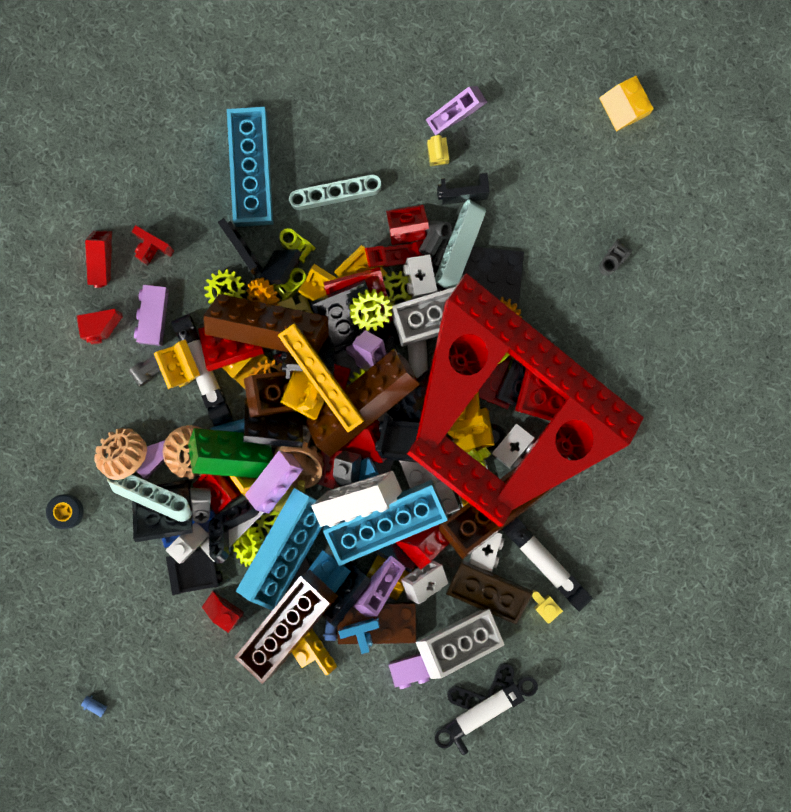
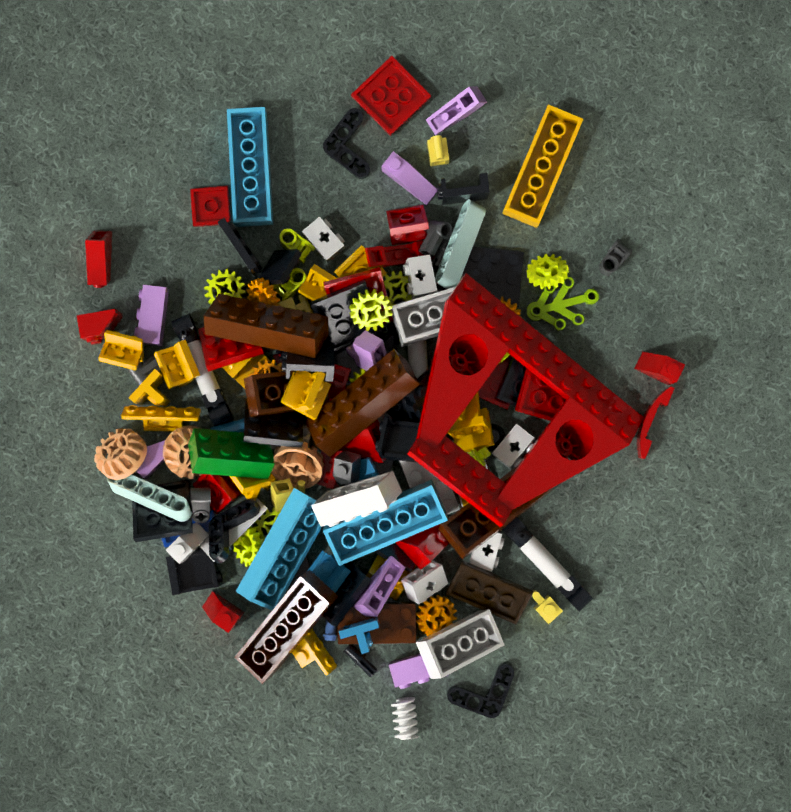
(57, 510): black wheel -> none
(93, 706): medium blue pin -> none
(122, 350): none -> yellow bracket
(146, 250): red bracket -> none
(149, 390): none -> yellow bracket
(161, 418): none -> yellow bracket
(210, 205): none -> red tile
(273, 482): lavender brick -> none
(321, 377): yellow tile -> none
(327, 198): light aqua beam -> none
(329, 249): none -> white brick
(342, 149): none -> black beam
(360, 660): none -> black axle
(391, 96): none -> red plate
(405, 720): none -> white piece
(408, 178): none -> lavender slope
(435, 614): none -> light orange gear
(483, 712): piece -> none
(542, 166): none -> yellow brick
(547, 271): none -> neon yellow gear
(559, 305): none -> lime plant
(626, 103): yellow slope -> none
(644, 444): none -> red slope
(660, 367): none -> red slope

